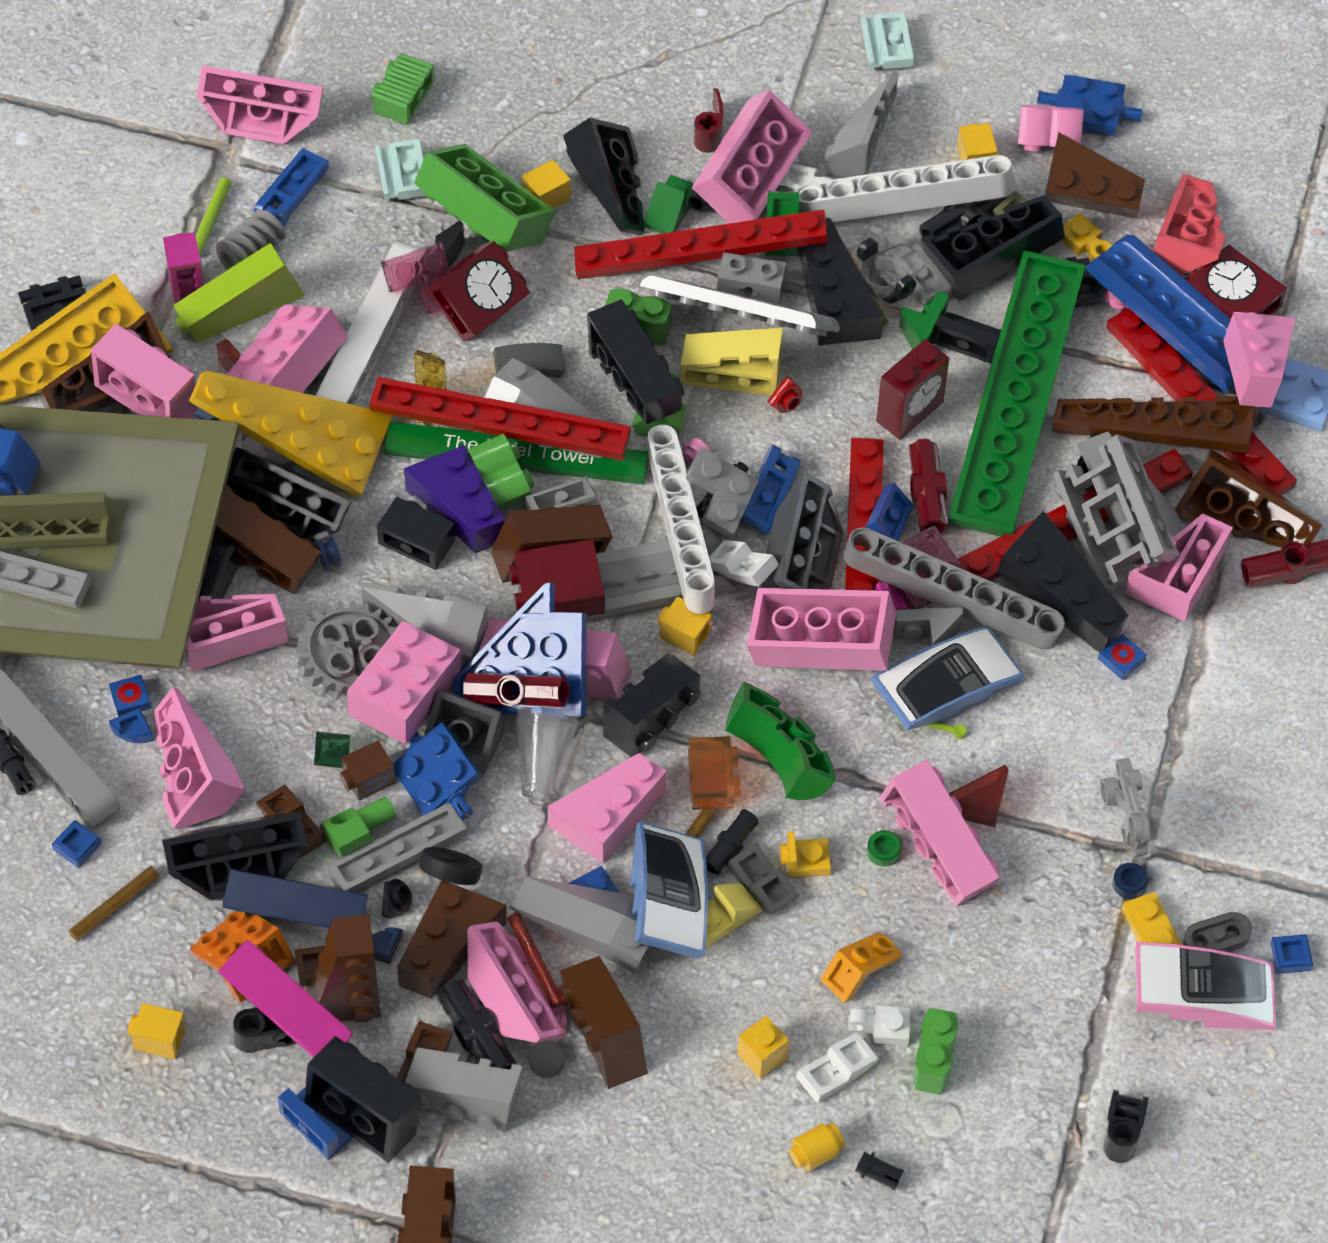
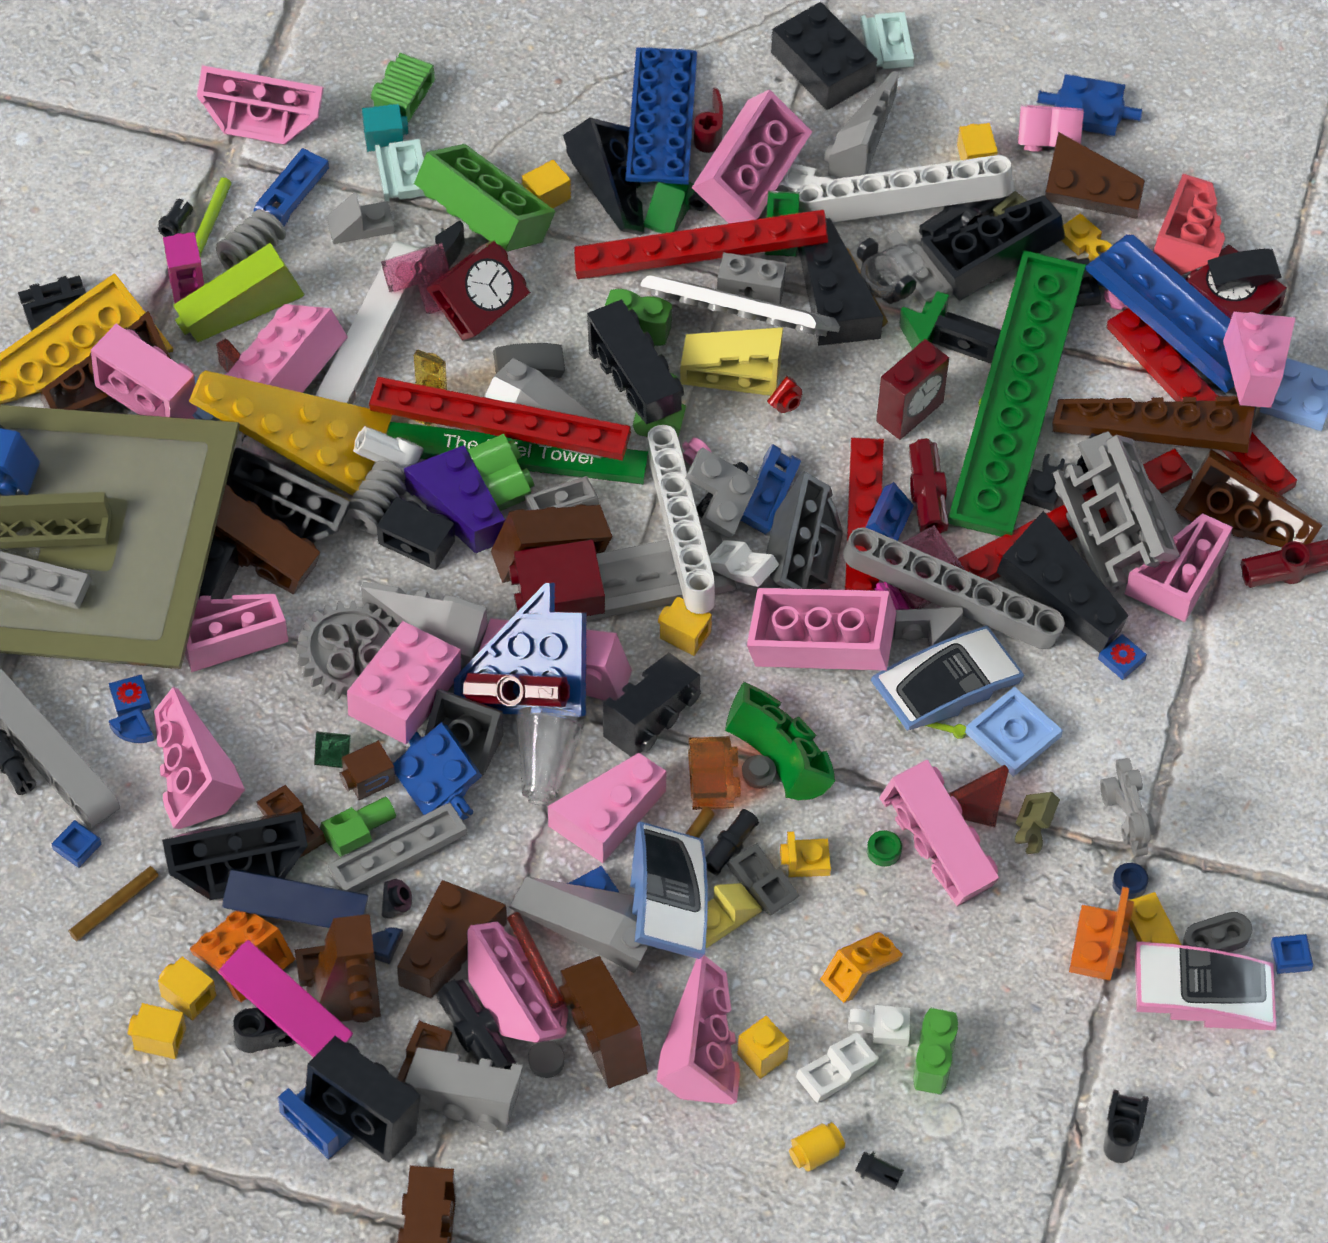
(173, 221): none -> black pin
(186, 987): none -> yellow brick
(329, 553): dark blue bush -> none
(357, 222): none -> light grey slope
(375, 496): none -> light grey piece
(382, 447): none -> white piece
(383, 126): none -> teal brick
(450, 866): black tyre -> none
(661, 115): none -> blue plate
(697, 1049): none -> bright pink wedge
(758, 771): none -> dark grey plate
(823, 55): none -> black brick
(1014, 731): none -> light blue plate
(1035, 815): none -> olive plate
(1041, 486): none -> black plate
(1101, 939): none -> orange bracket
(1249, 266): none -> black slope

